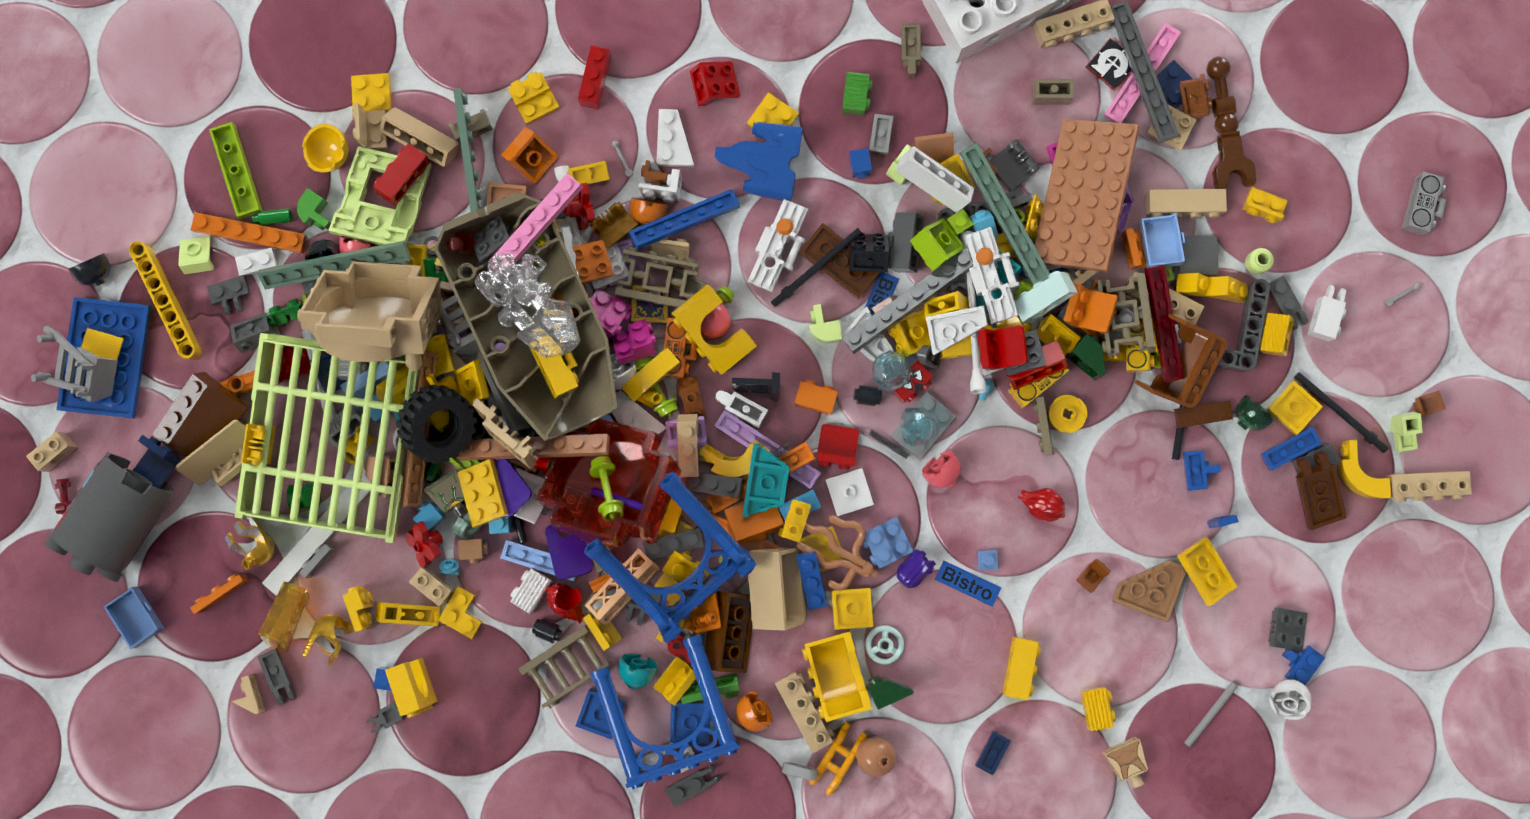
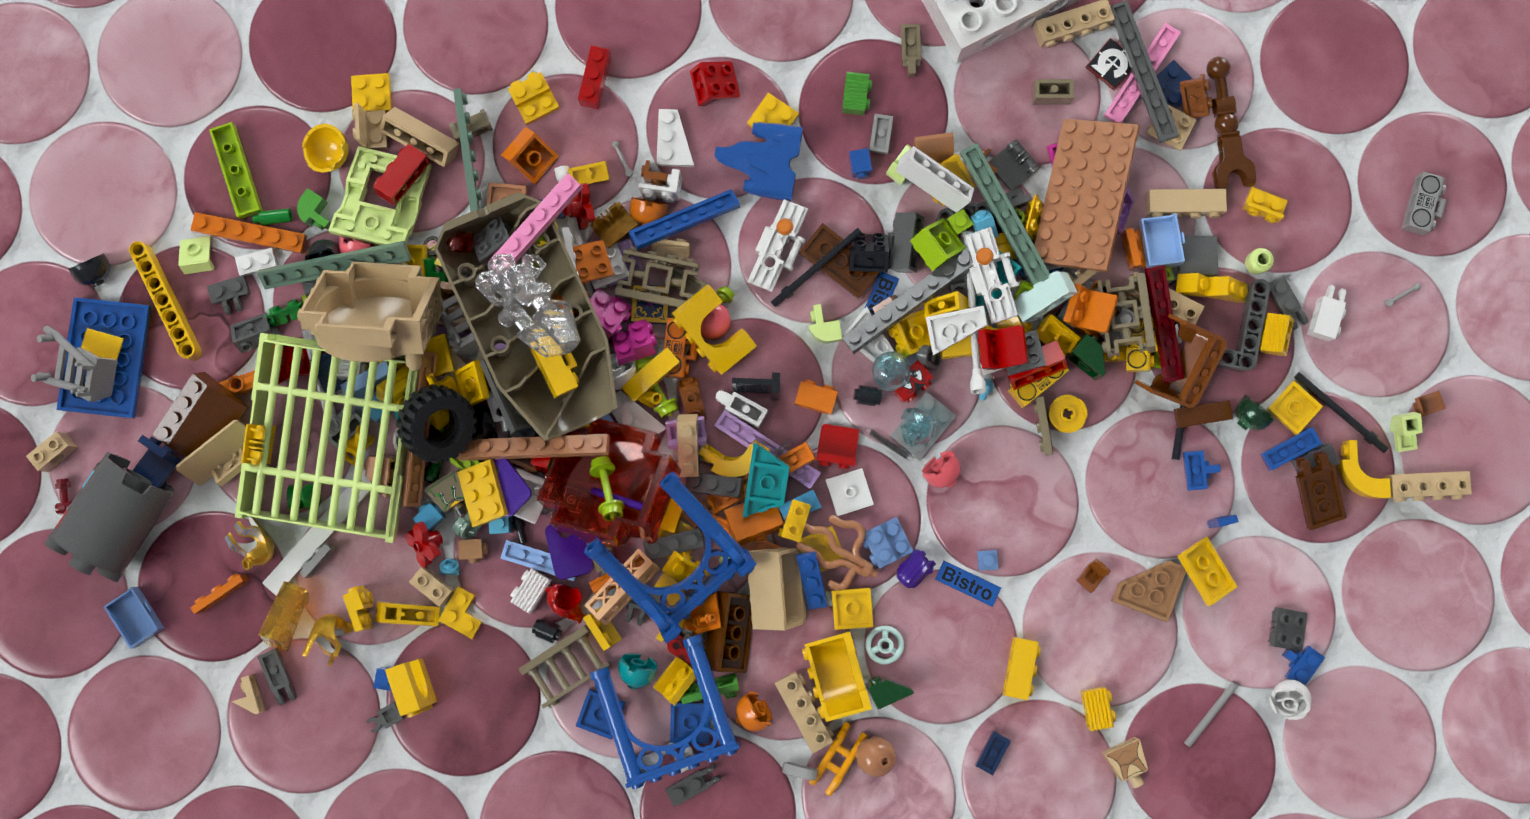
(493, 426): tan piece -> none
(1044, 504): red hair -> none

